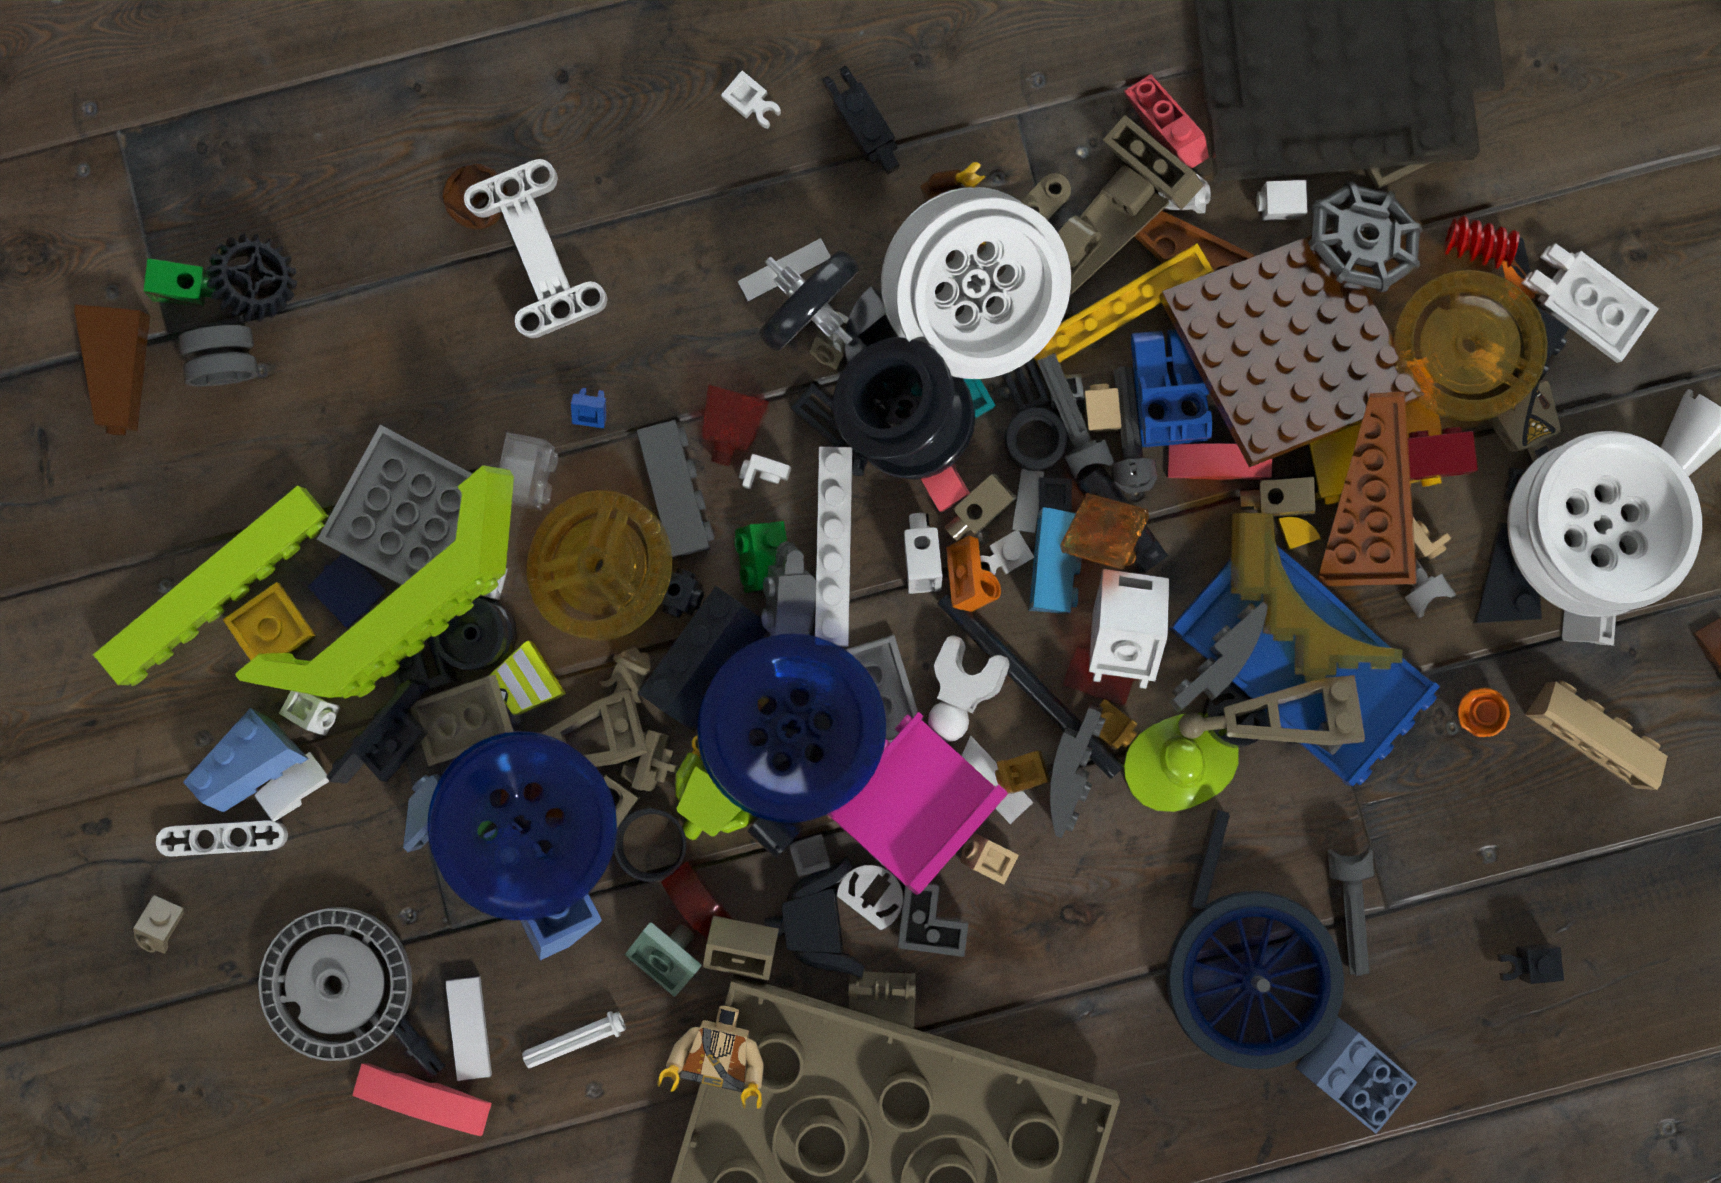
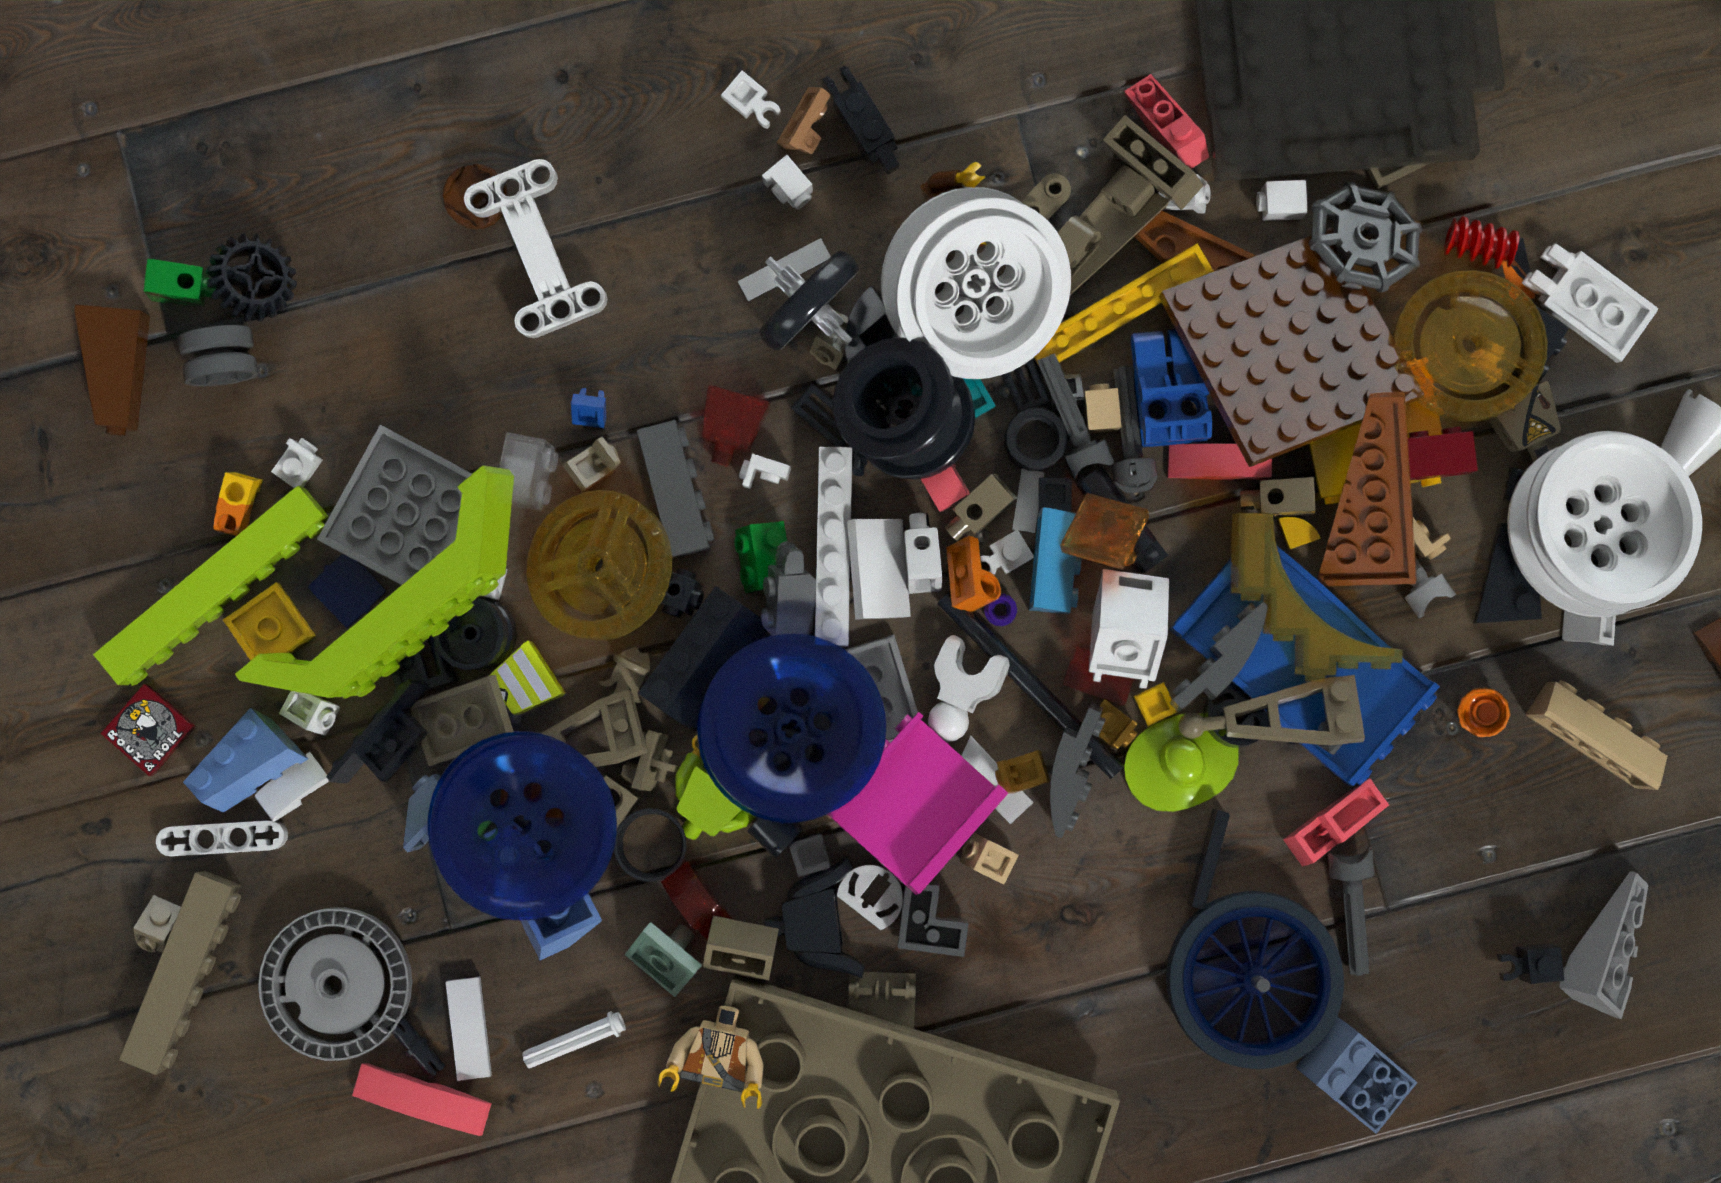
(148, 730): none -> tile
(181, 972): none -> dark tan brick
(235, 502): none -> leg
(297, 463): none -> white bracket
(593, 464): none -> dark tan bracket
(788, 183): none -> white brick
(798, 131): none -> medium nougat hinge
(878, 568): none -> white tile
(1010, 614): none -> dark purple plate
(1154, 704): none -> yellow tile
(1336, 823): none -> coral slope
(1601, 959): none -> light grey wedge

